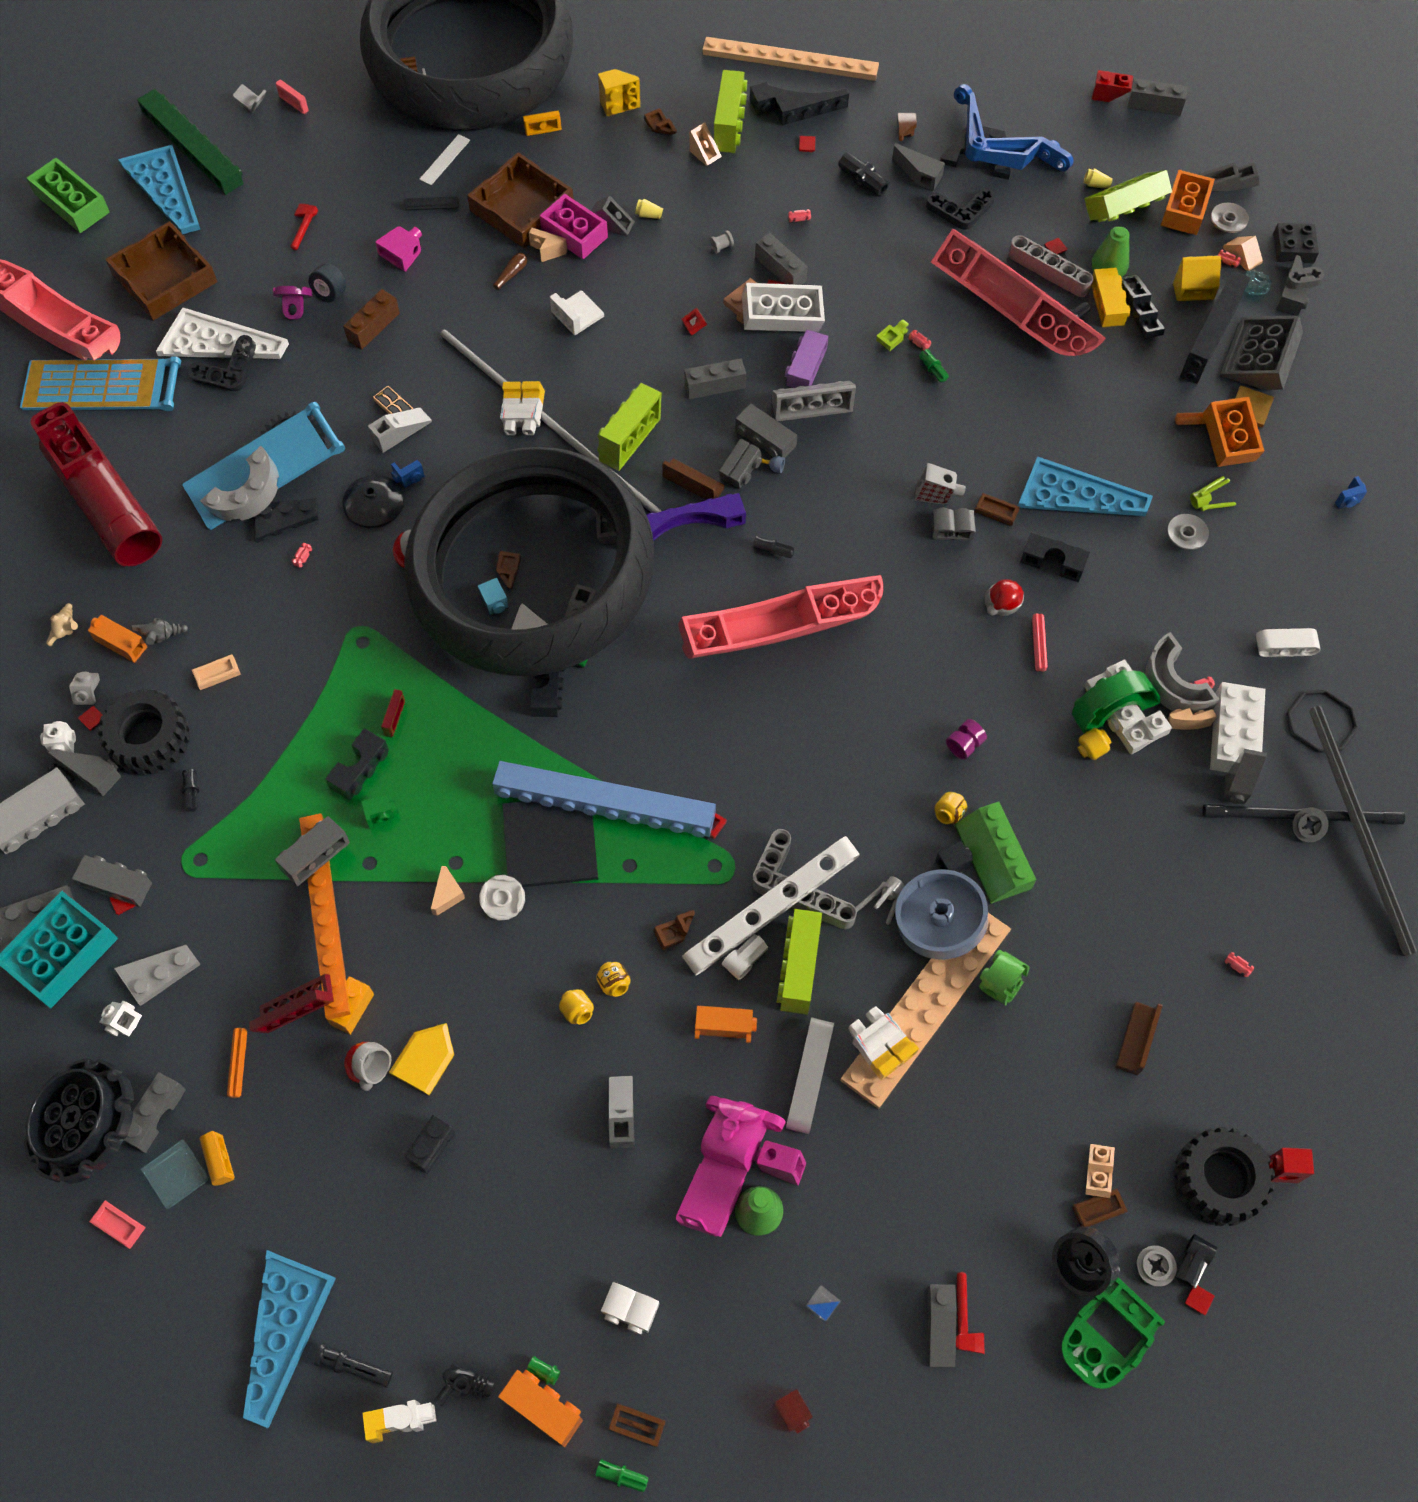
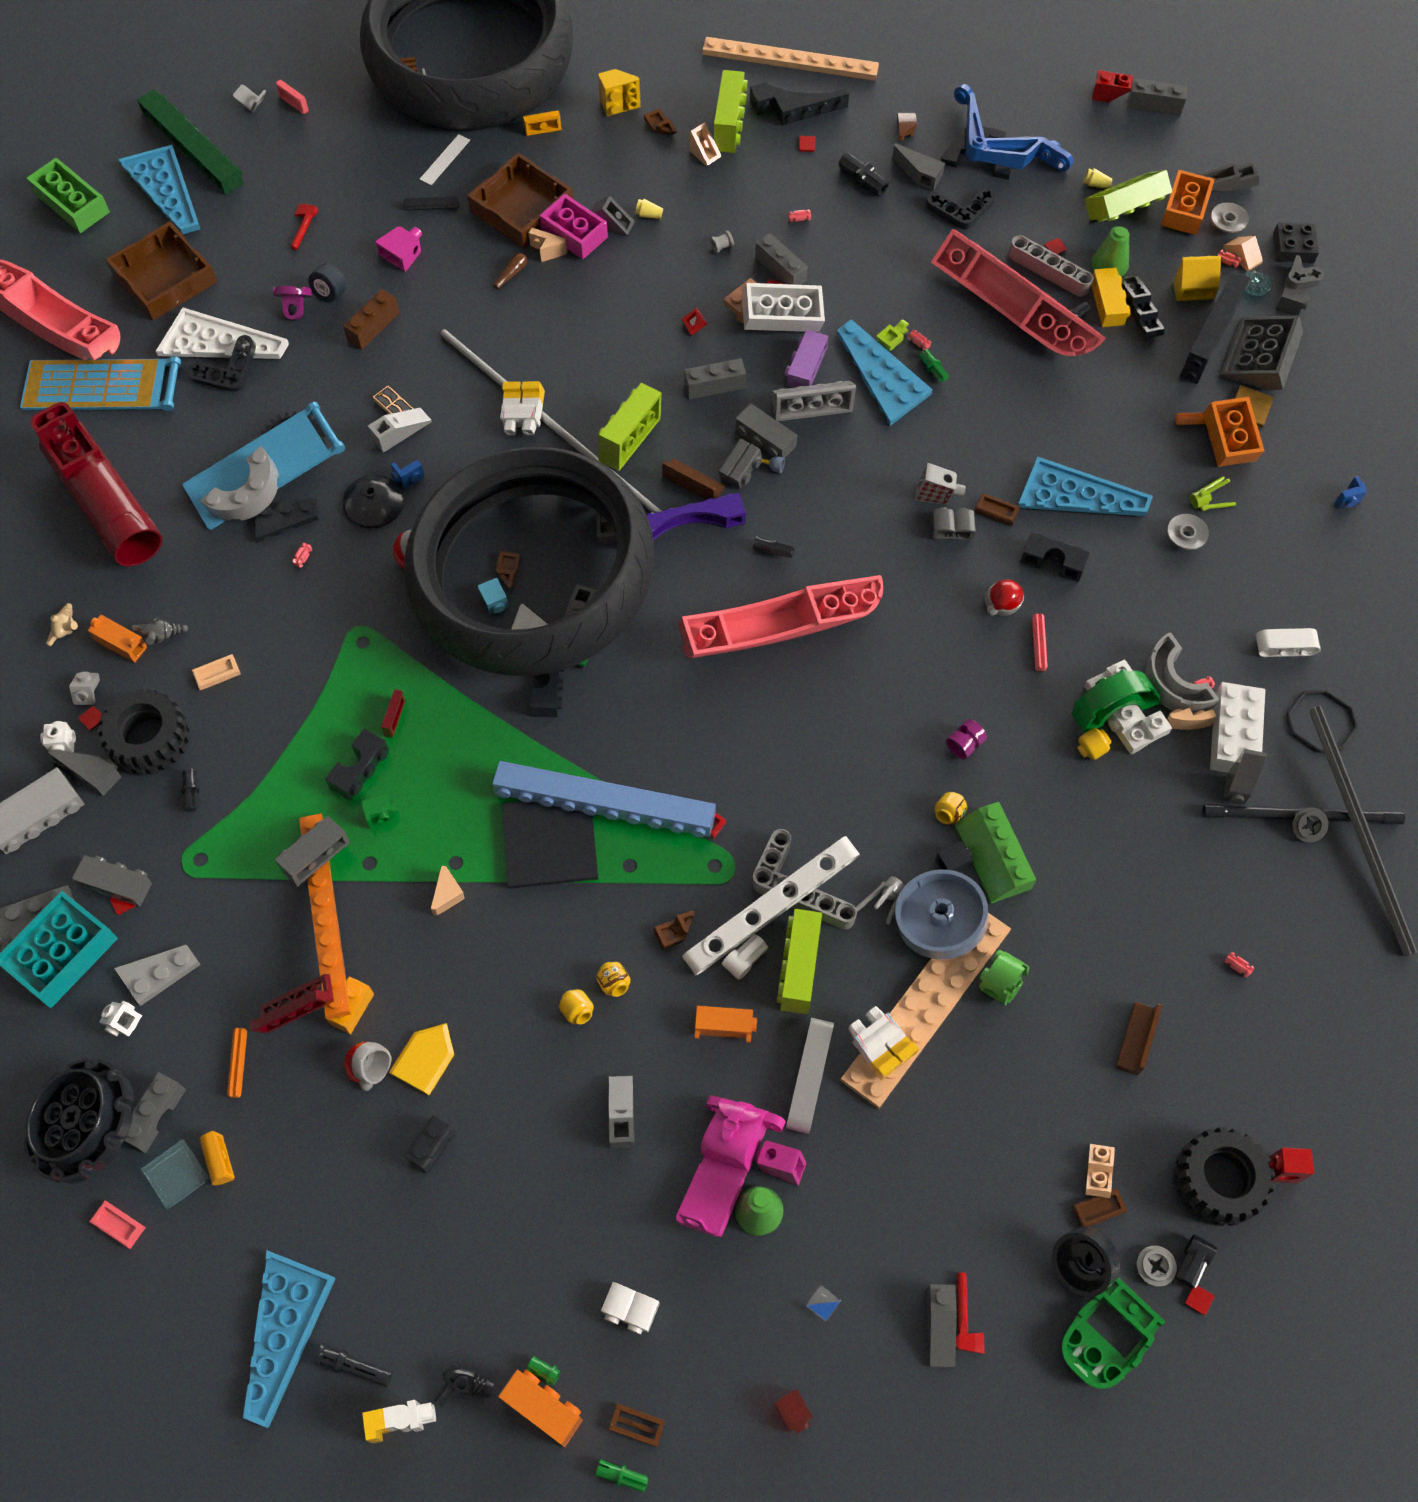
(502, 897): white tile -> none
(575, 312): white bracket -> none
(885, 376): none -> dark azure wing

